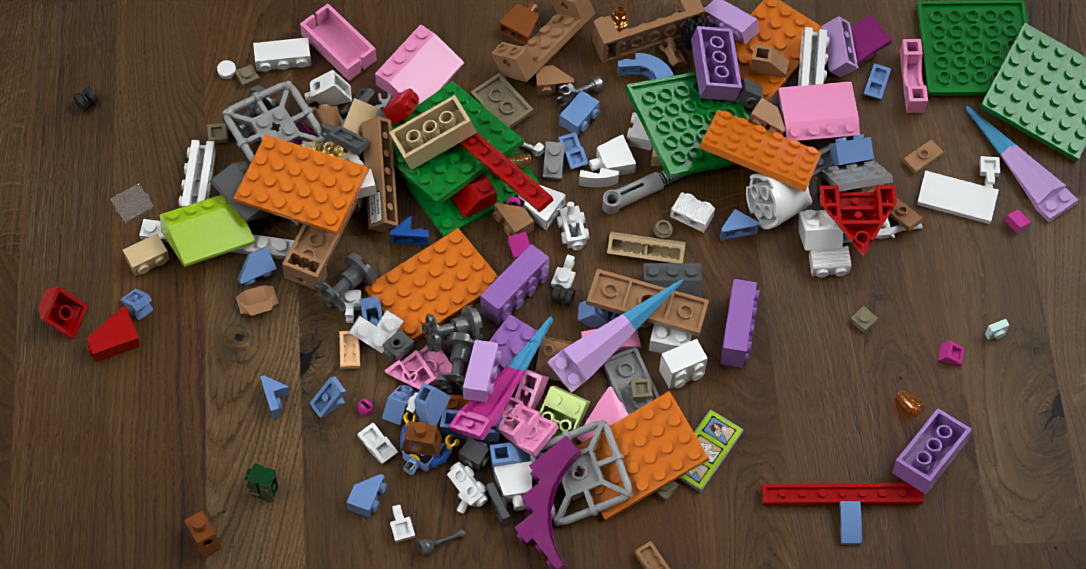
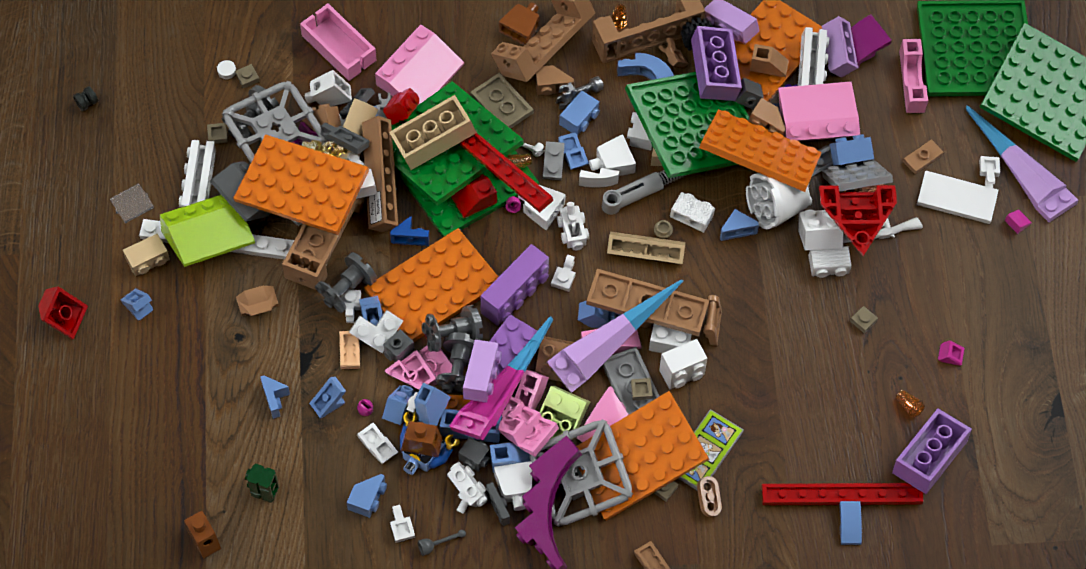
(113, 336): red slope -> none
(255, 265): medium blue slope -> none
(282, 54): white brick -> none
(514, 218): medium nougat slope -> none
(518, 244): dark pink slope -> none
(563, 295): pearl dark grey wheel -> none
(669, 273): dark grey slope -> none
(709, 496): none -> medium nougat plate
(713, 322): none -> medium nougat plate
(739, 323): medium lavender brick -> none
(877, 81): medium blue slope -> none
(905, 216): medium nougat plate -> none
(997, 330): light aqua plate -> none

